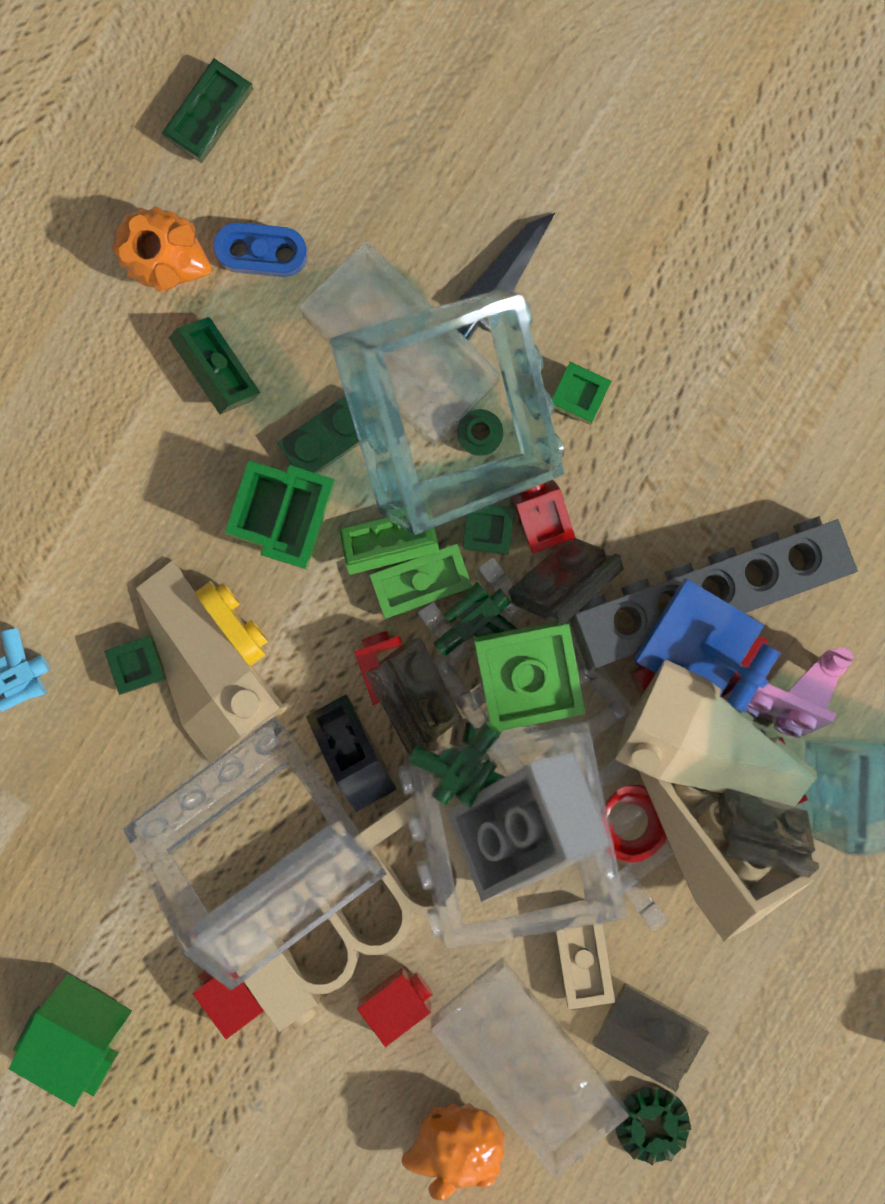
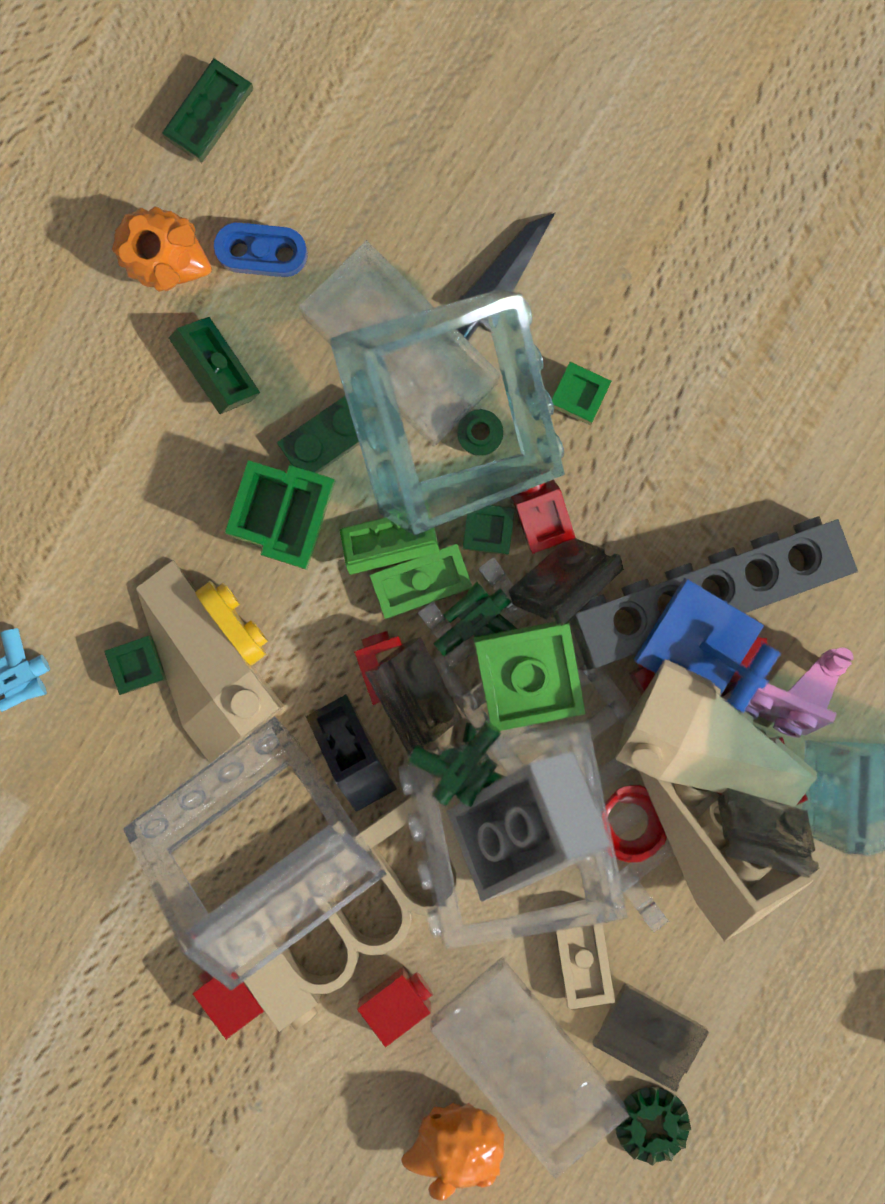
(70, 1041): green plate -> none

